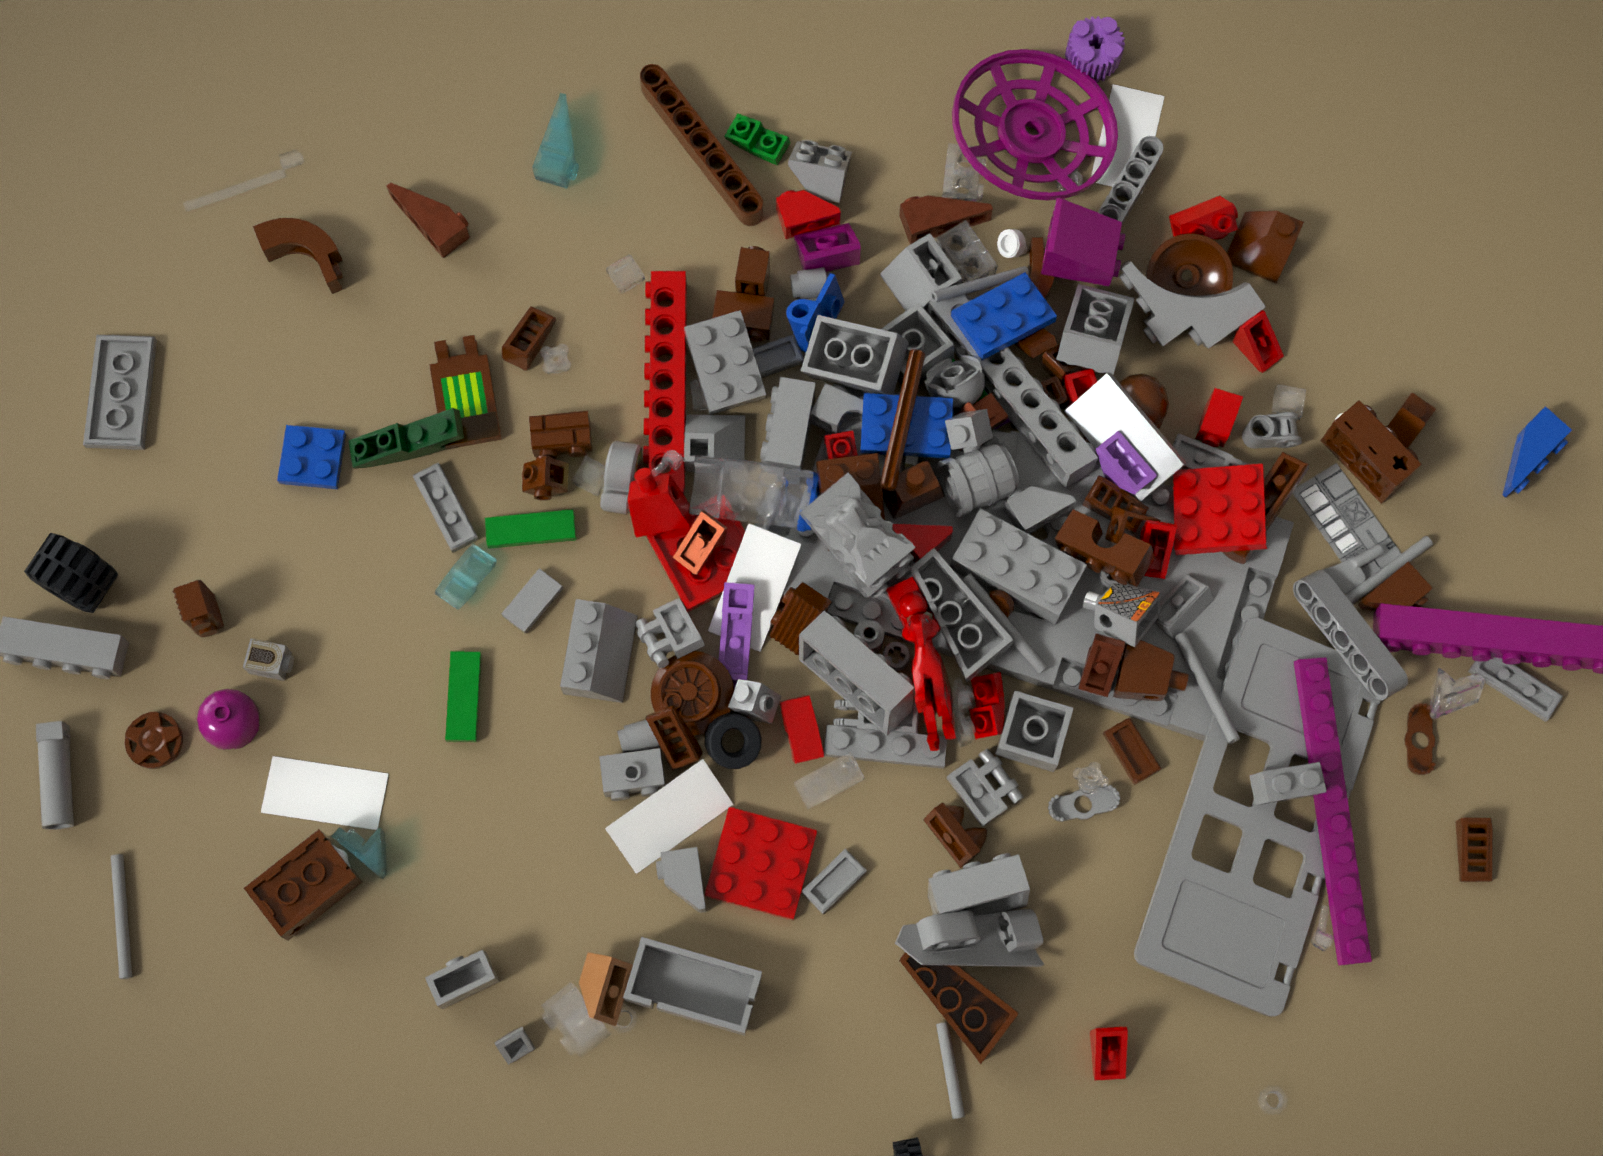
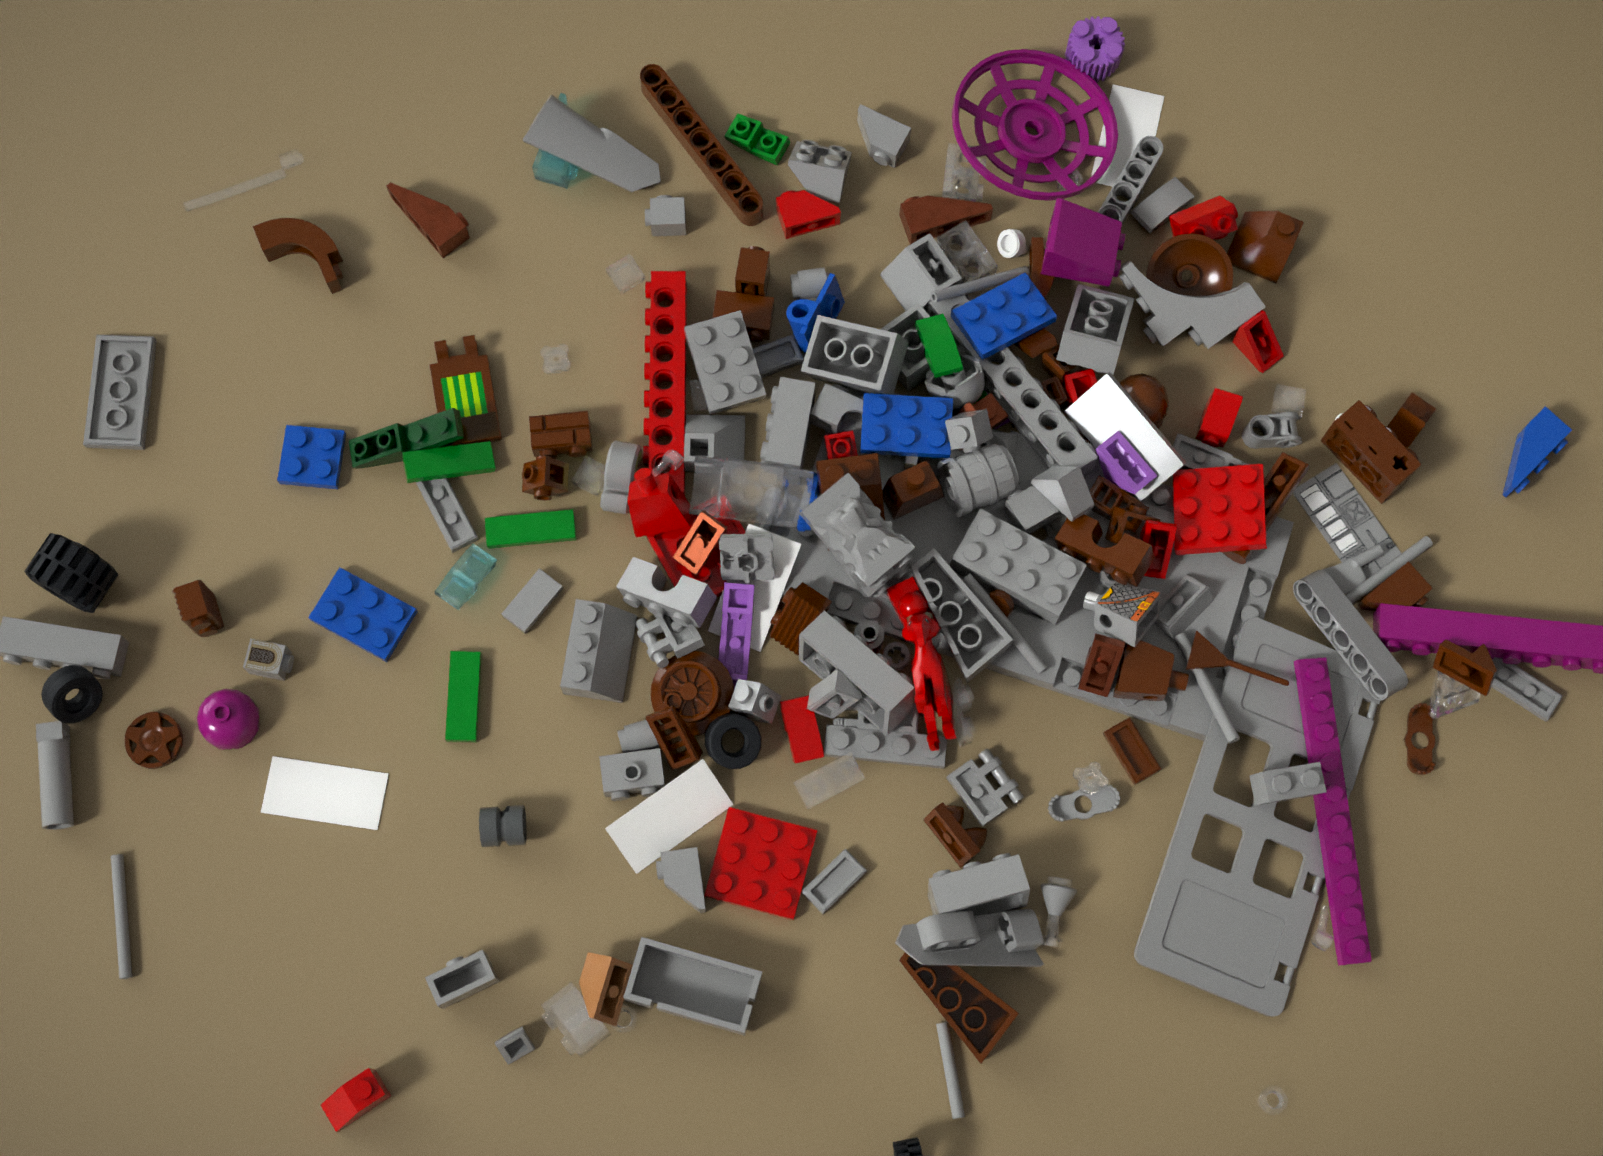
(64, 681): none -> black tyre
(303, 884): reddish brown piece -> none
(355, 1099): none -> red slope
(363, 614): none -> blue plate
(371, 853): clear light blue slope -> none
(448, 462): none -> green tile
(502, 826): none -> dark grey wheel
(519, 353): reddish brown slope -> none
(594, 149): none -> light grey panel
(666, 216): none -> light grey brick
(685, 603): none -> arch
(757, 546): none -> light grey piece
(828, 248): magenta slope -> none
(833, 695): none -> light grey slope
(883, 136): none -> light grey slope
(902, 420): reddish brown axle -> none
(924, 537): red slope -> none
(939, 345): none -> green slope
(989, 699): red slope -> none
(1034, 731): light grey brick -> none
(1057, 896): none -> piece
(1065, 489): none -> light grey slope
(1109, 1052): red slope -> none
(1161, 204): none -> light grey slope
(1206, 655): none -> reddish brown piece
(1468, 668): none -> reddish brown slope
(1485, 849): reddish brown slope -> none

